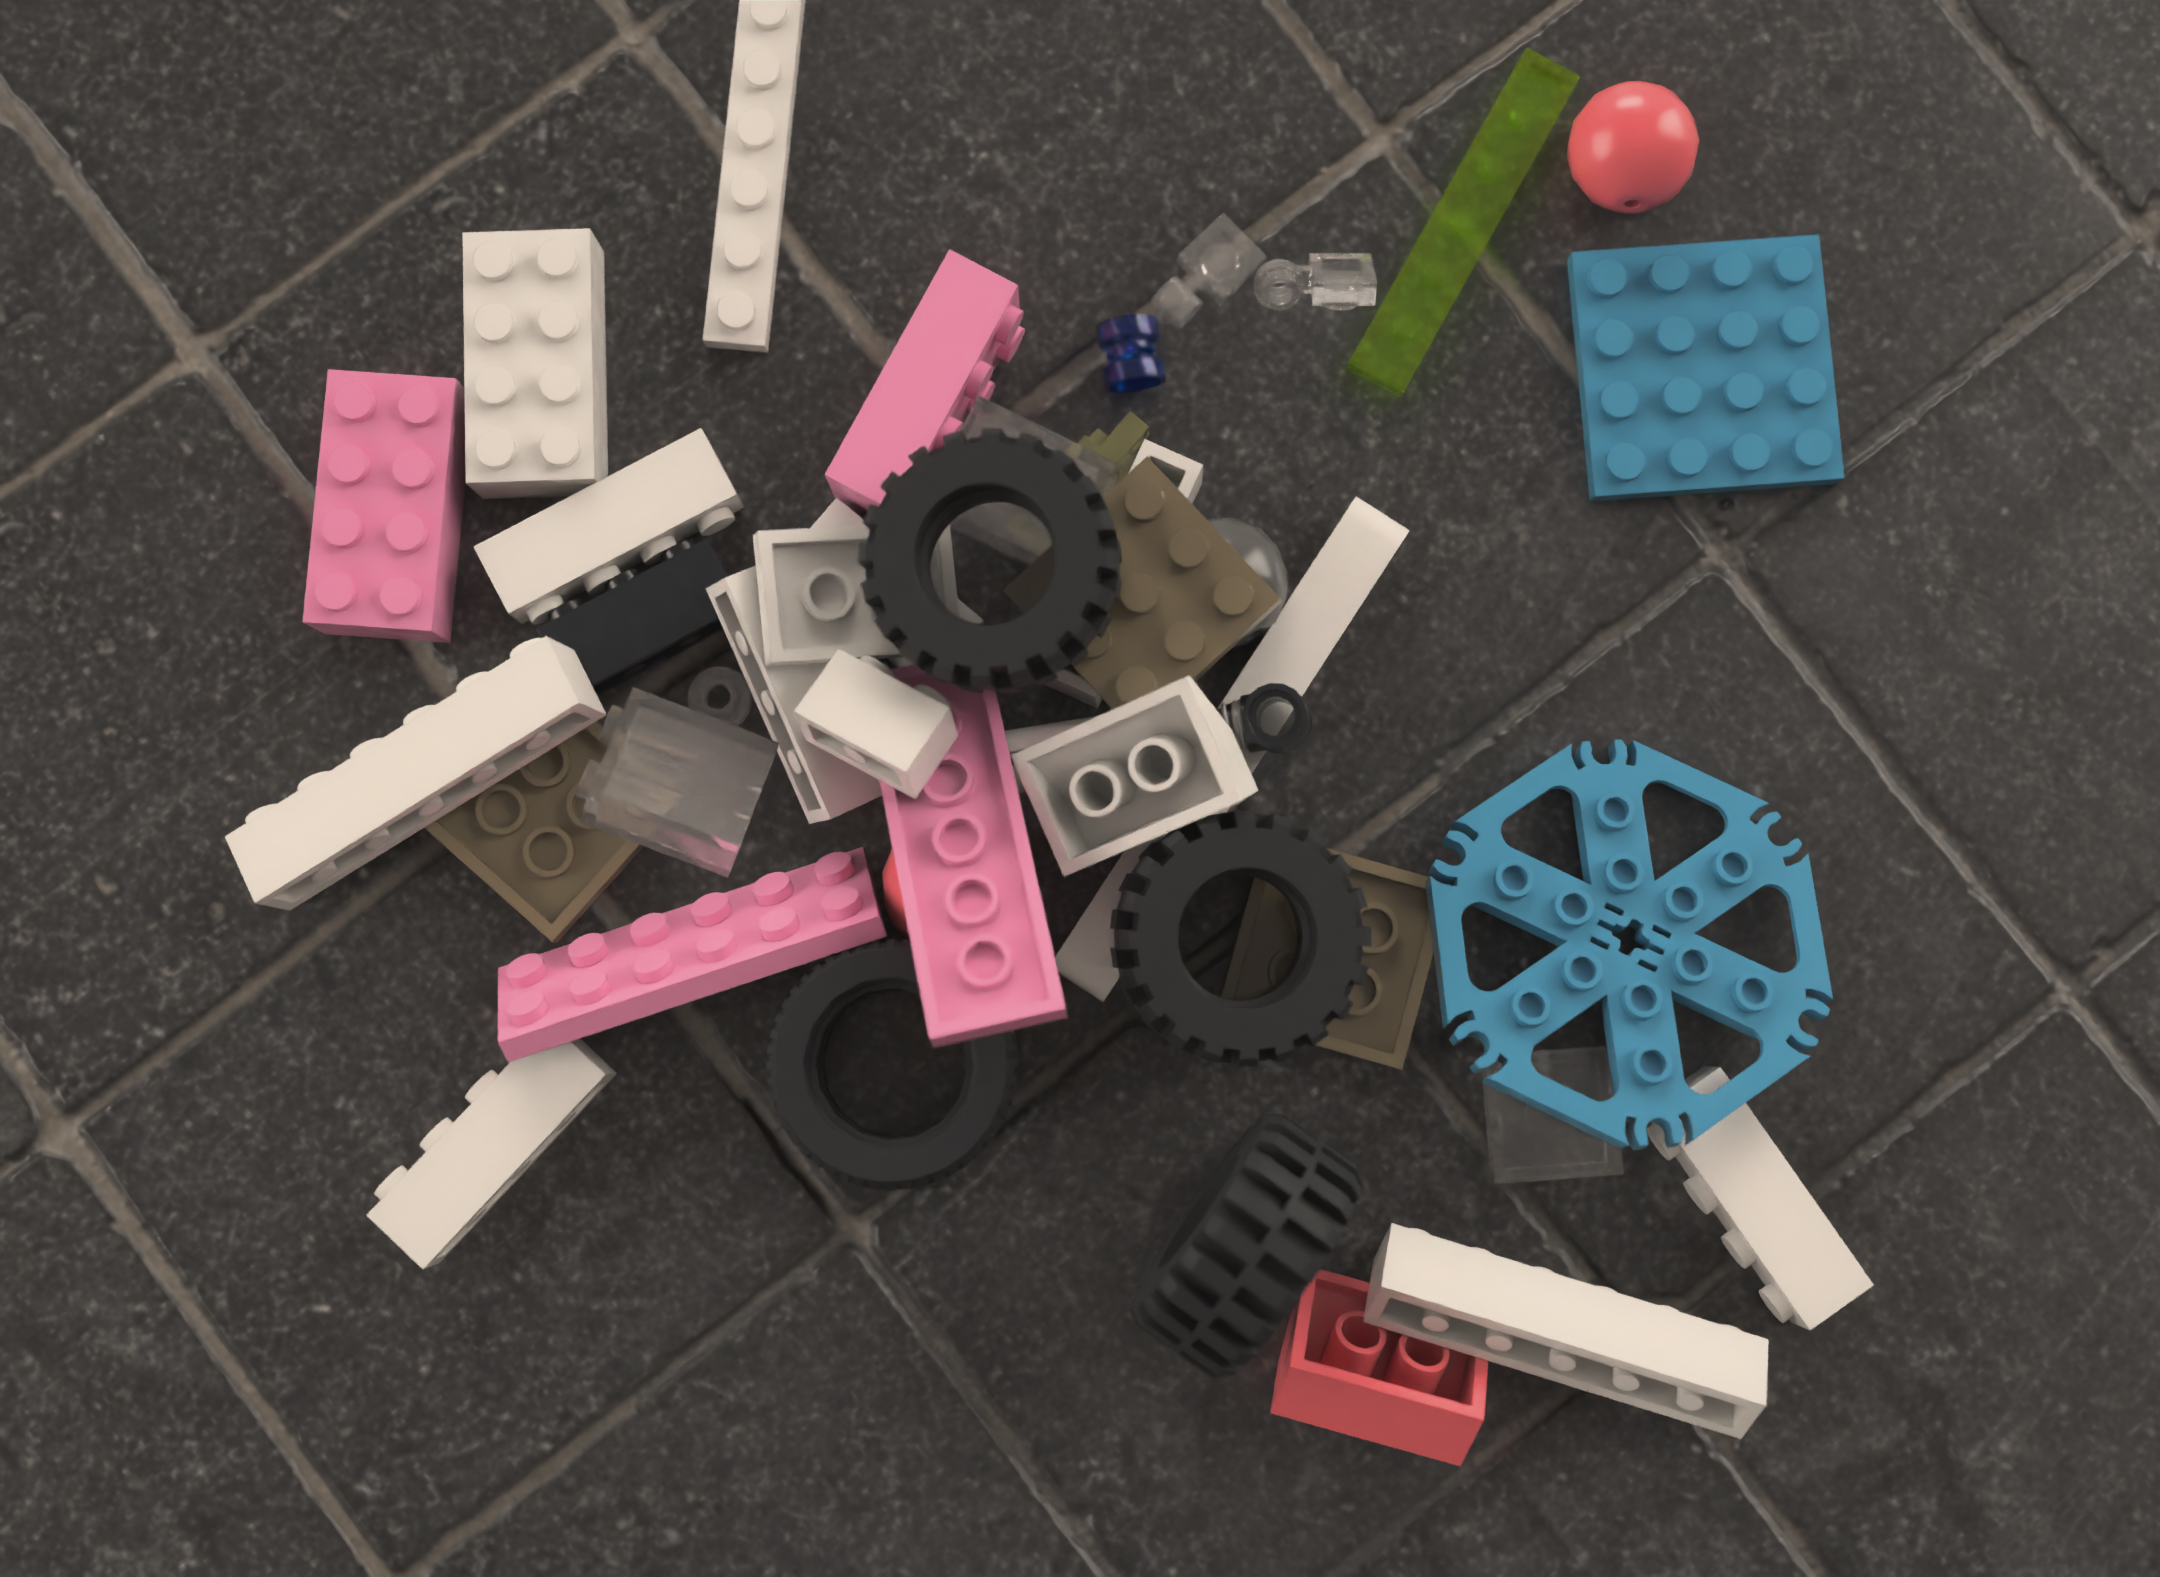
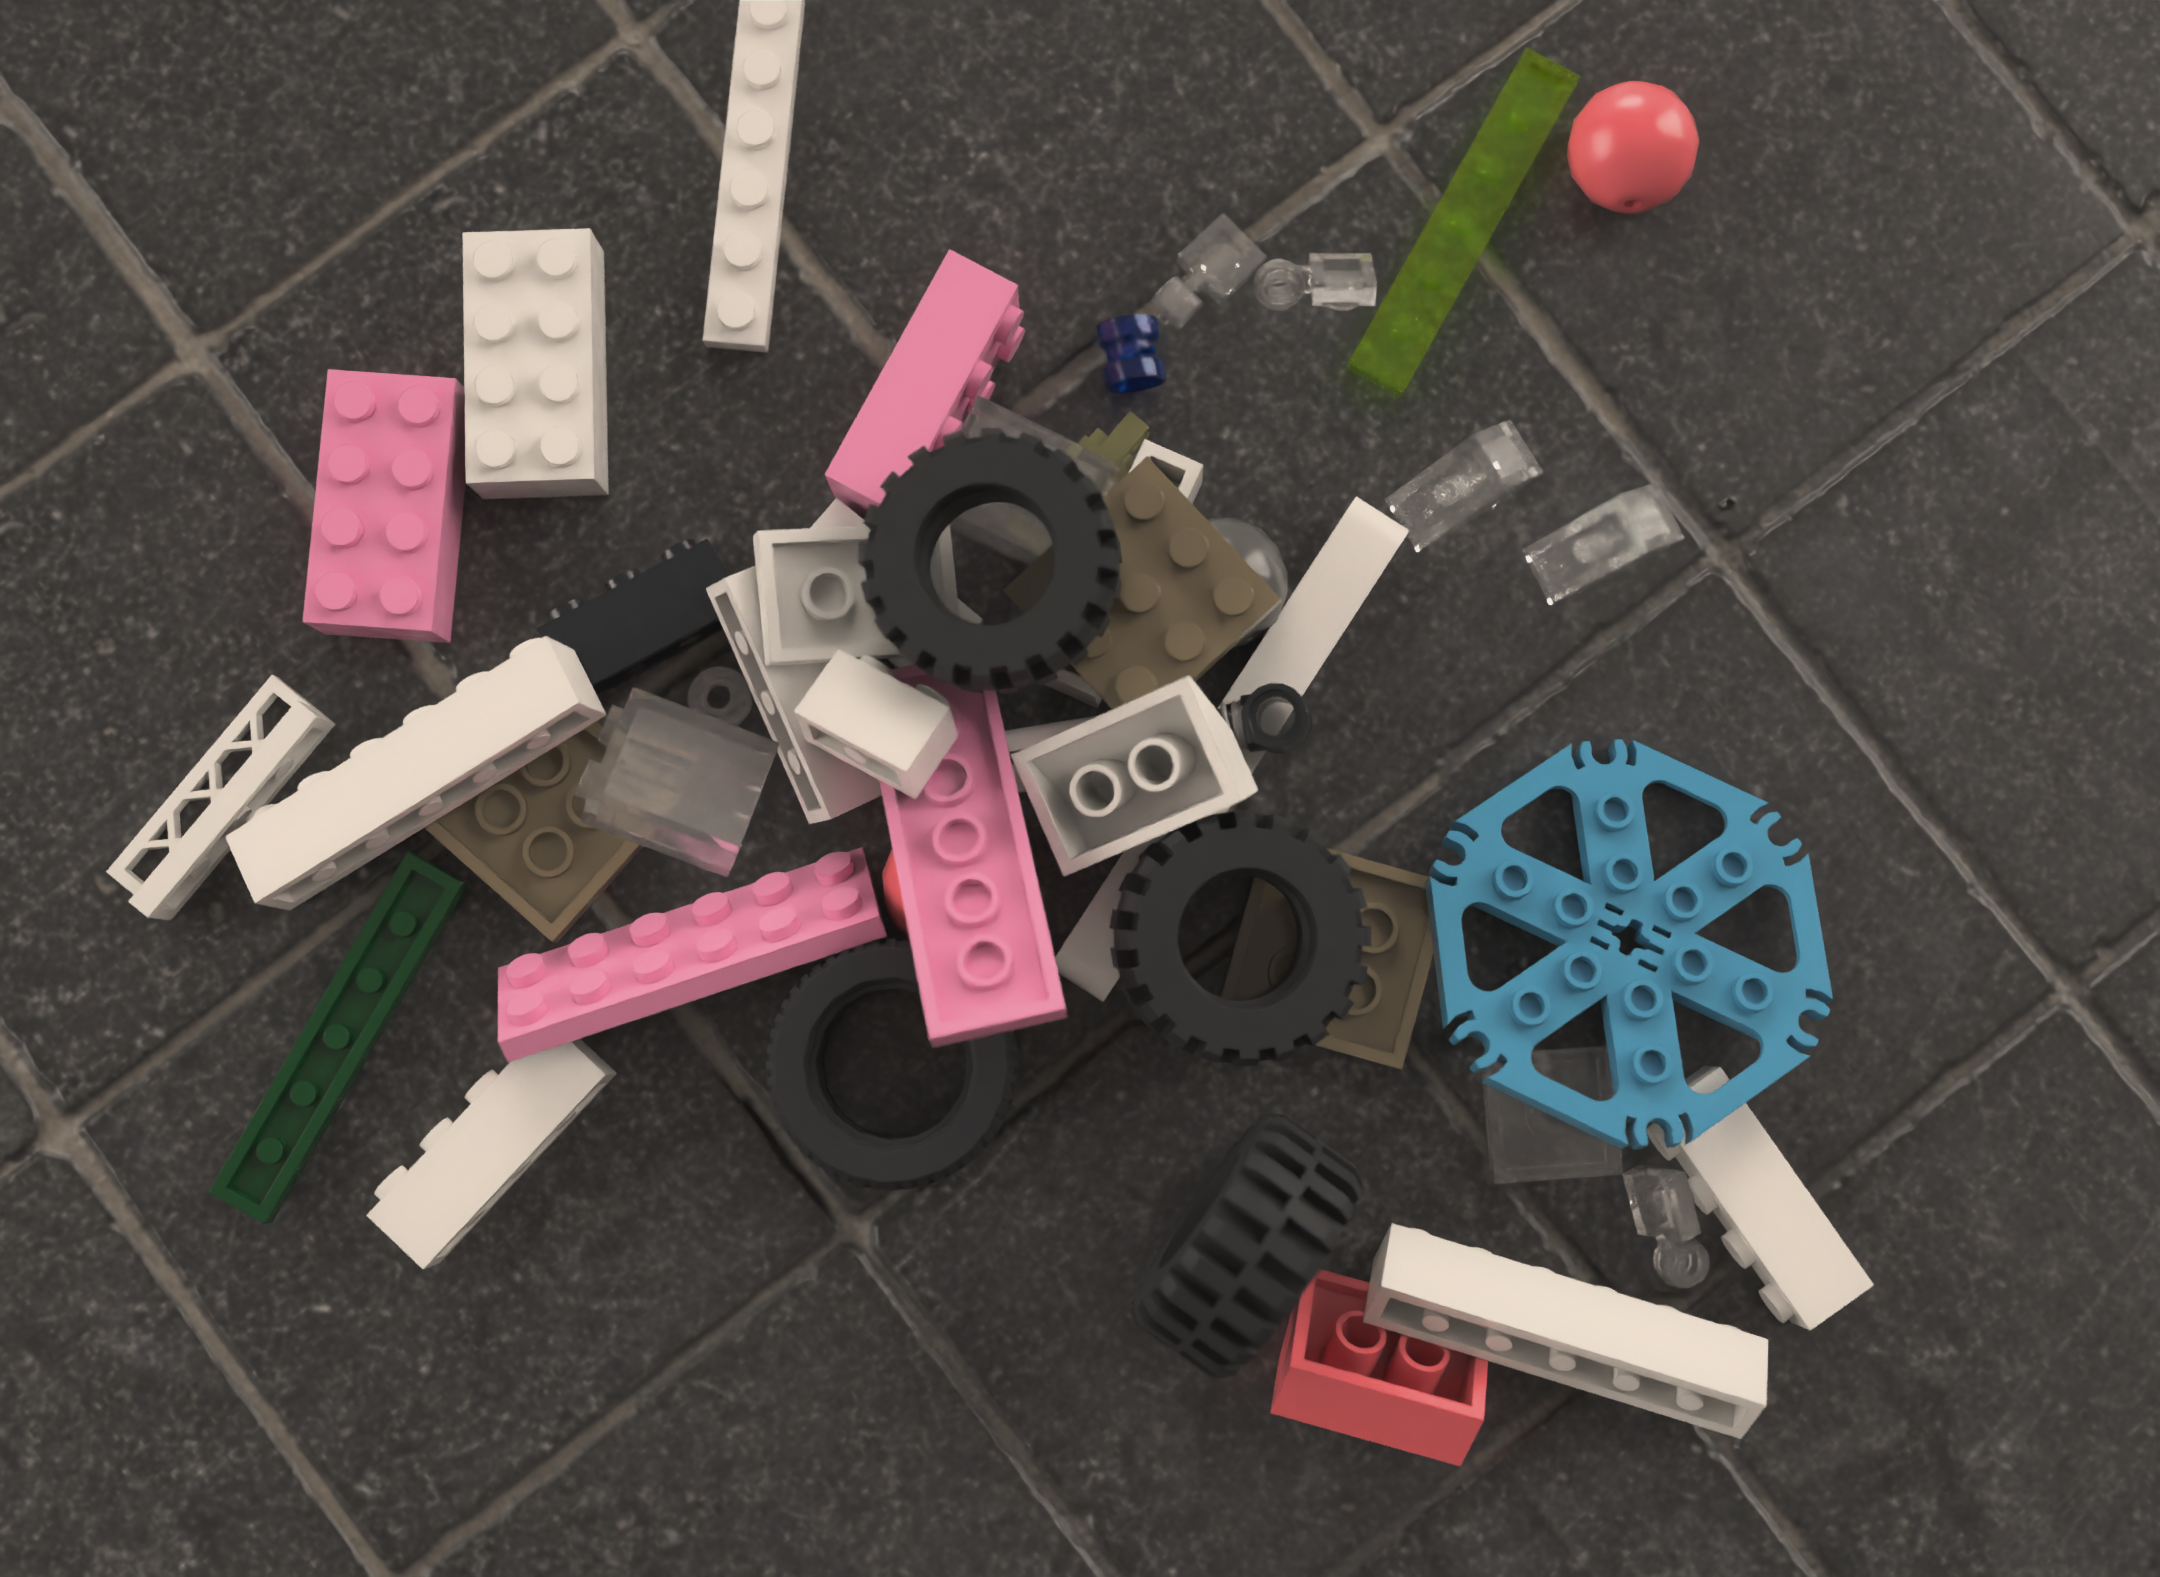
(252, 787): none -> white fence
(338, 1038): none -> dark green plate
(610, 528): white brick -> none
(1464, 484): none -> clear slope
(1603, 542): none -> clear slope
(1666, 1210): none -> clear plate
(1705, 368): dark azure plate -> none

